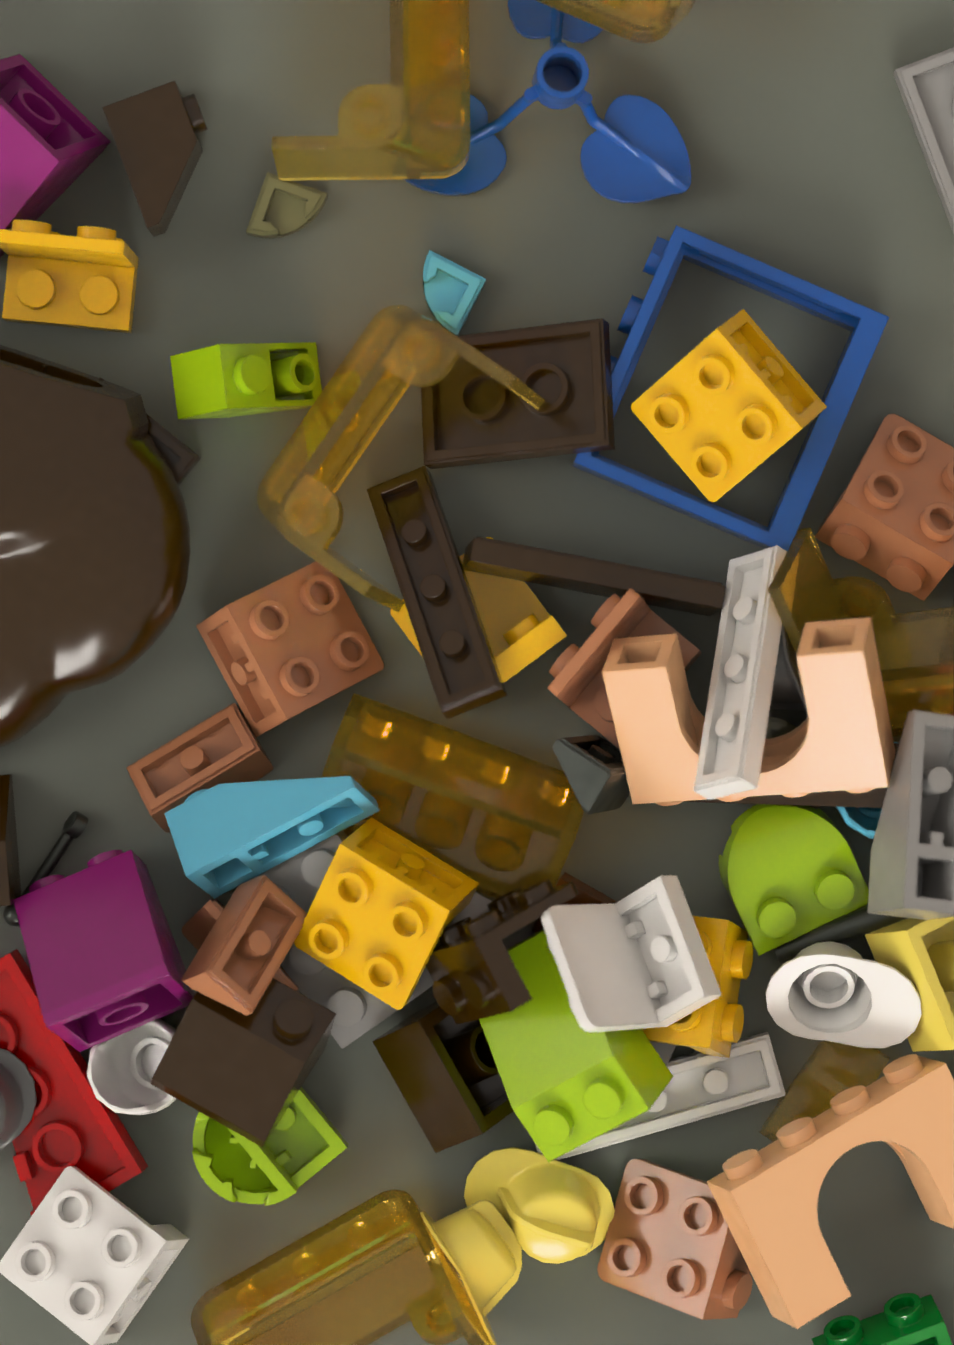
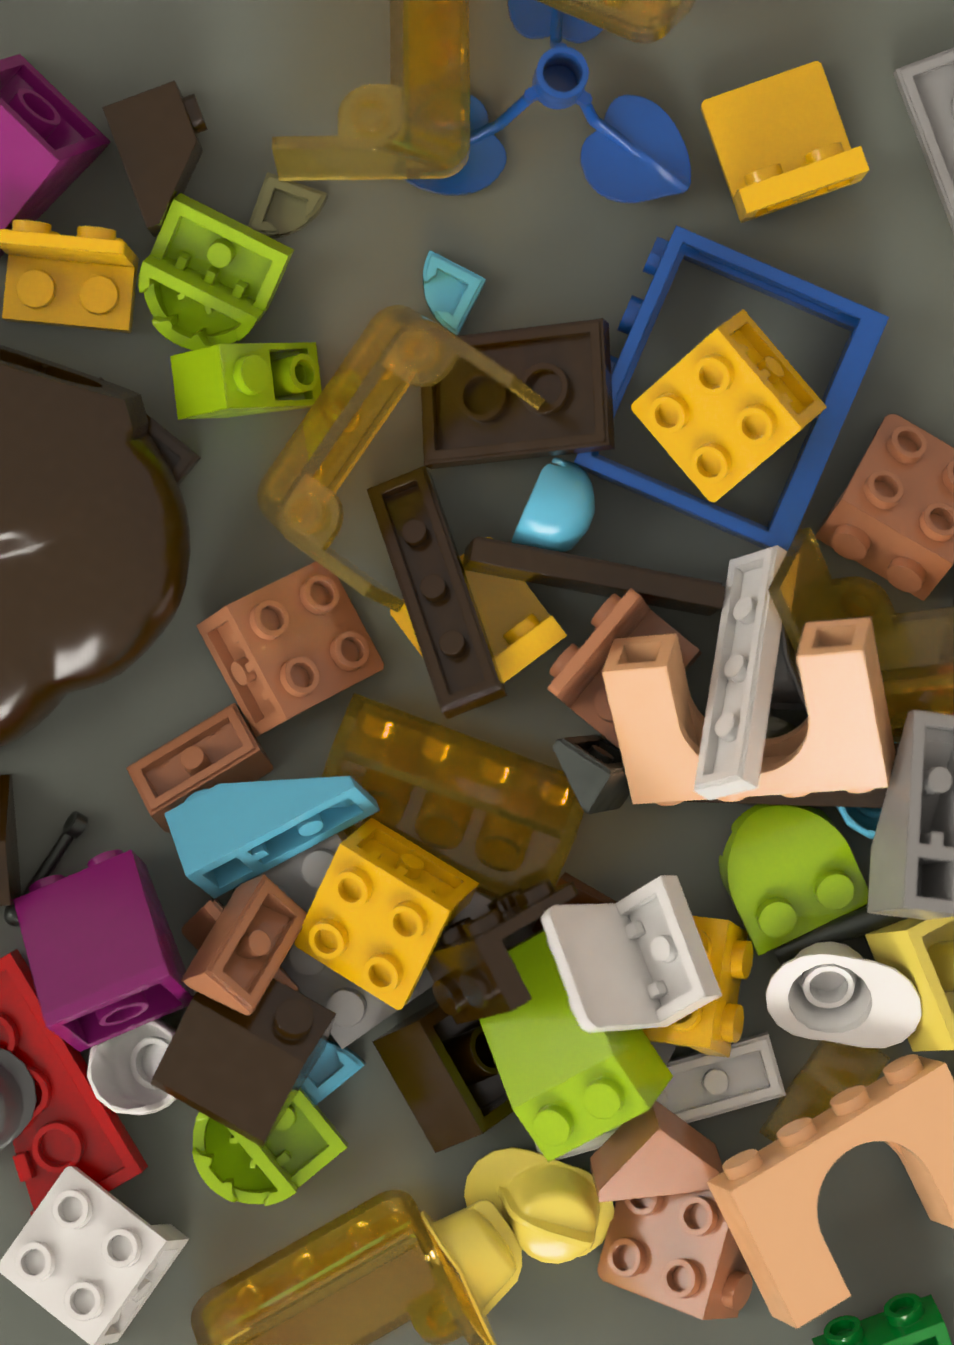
(209, 276): none -> lime slope
(331, 1071): none -> medium azure tile
(557, 508): none -> medium azure hair
(654, 1158): none -> nougat slope
(781, 141): none -> yellow bracket

